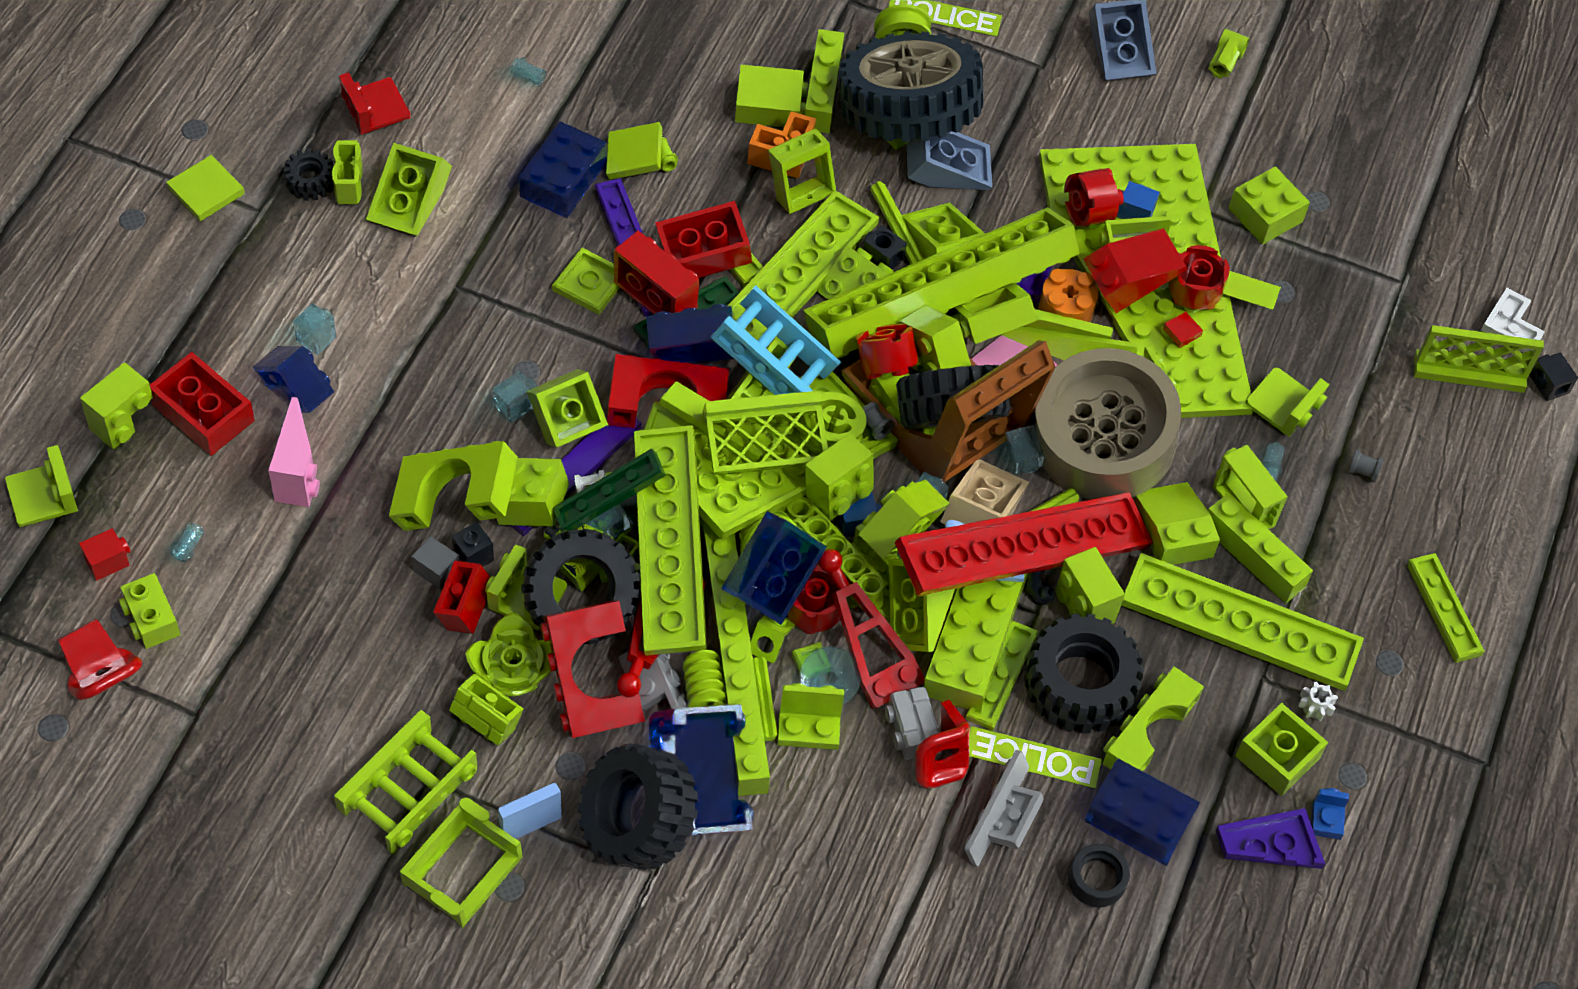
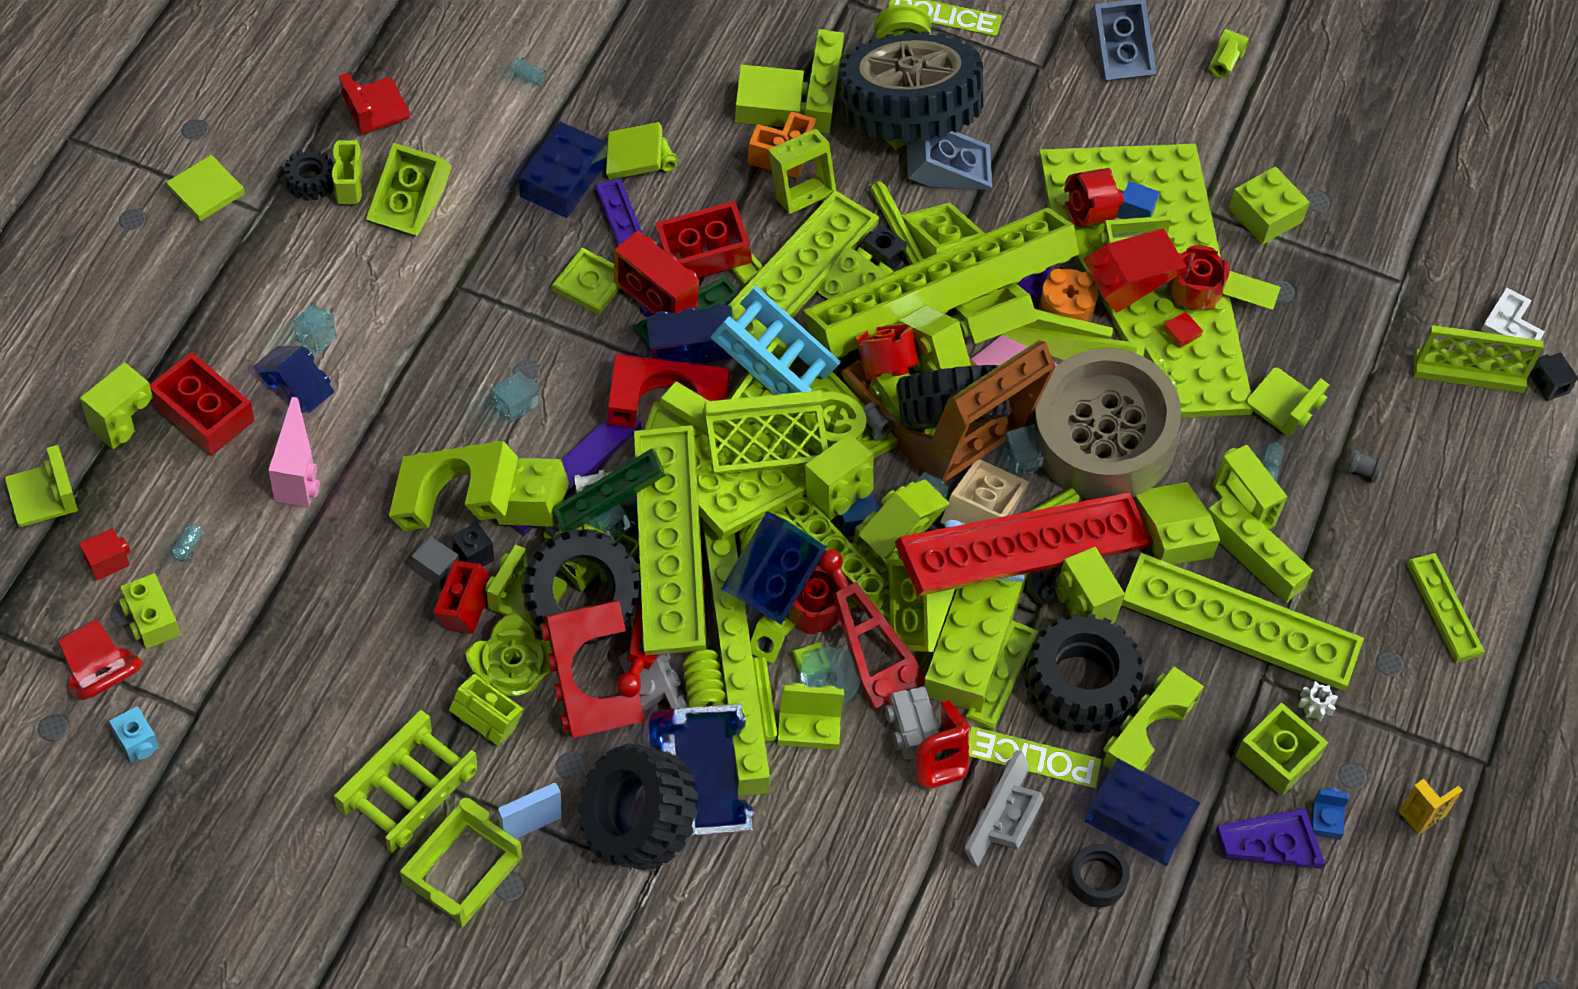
(134, 734): none -> medium azure brick
(567, 408): lime brick -> none
(1425, 807): none -> yellow panel

